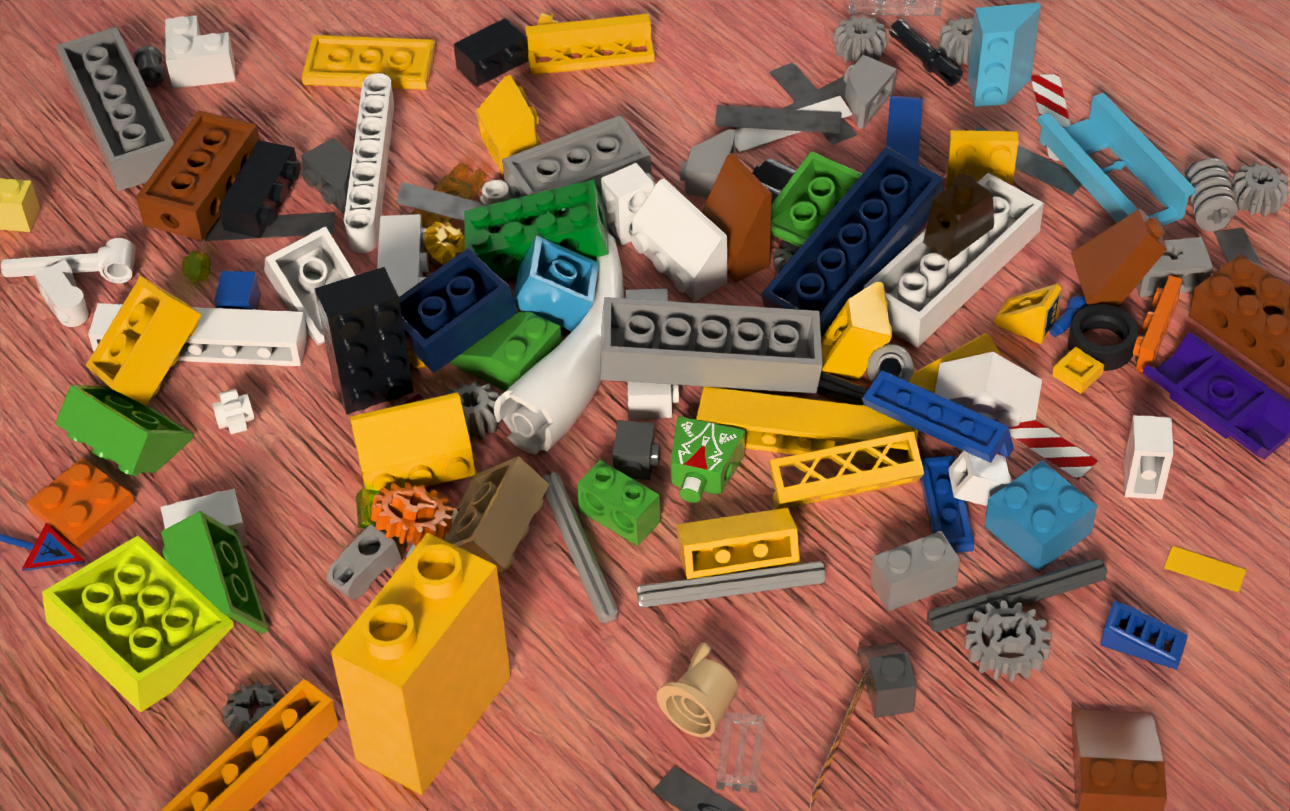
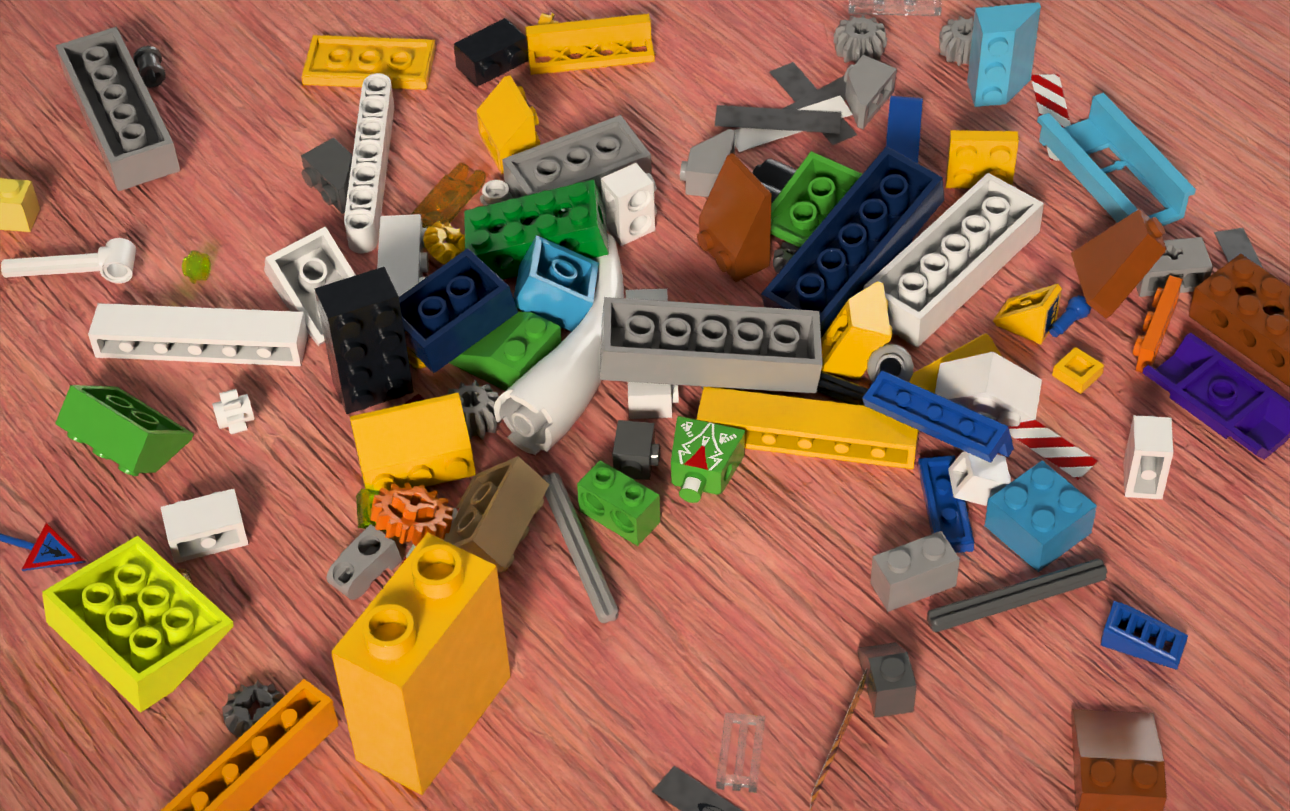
(62, 294): white leg -> none
(80, 502): orange plate -> none
(143, 341): yellow slope -> none
(195, 57): white brick -> none
(196, 175): dark orange brick -> none
(216, 566): bright green slope -> none
(237, 290): blue brick -> none
(259, 189): black brick -> none
(281, 227): flat silver sticker -> none
(435, 201): flat silver sticker -> none
(681, 241): white slope -> none
(700, 696): tan hat -> none
(731, 584): light grey axle -> none
(738, 543): yellow brick -> none
(850, 484): yellow fence -> none
(933, 59): black pin -> none
(959, 217): dark brown torso -> none
(1007, 641): light grey gear -> none
(1045, 170): flat silver sticker -> none
(1108, 318): black tyre -> none
(1205, 569): yellow sticker -> none
(1214, 195): light grey piece -> none
(1260, 189): light grey gear -> none

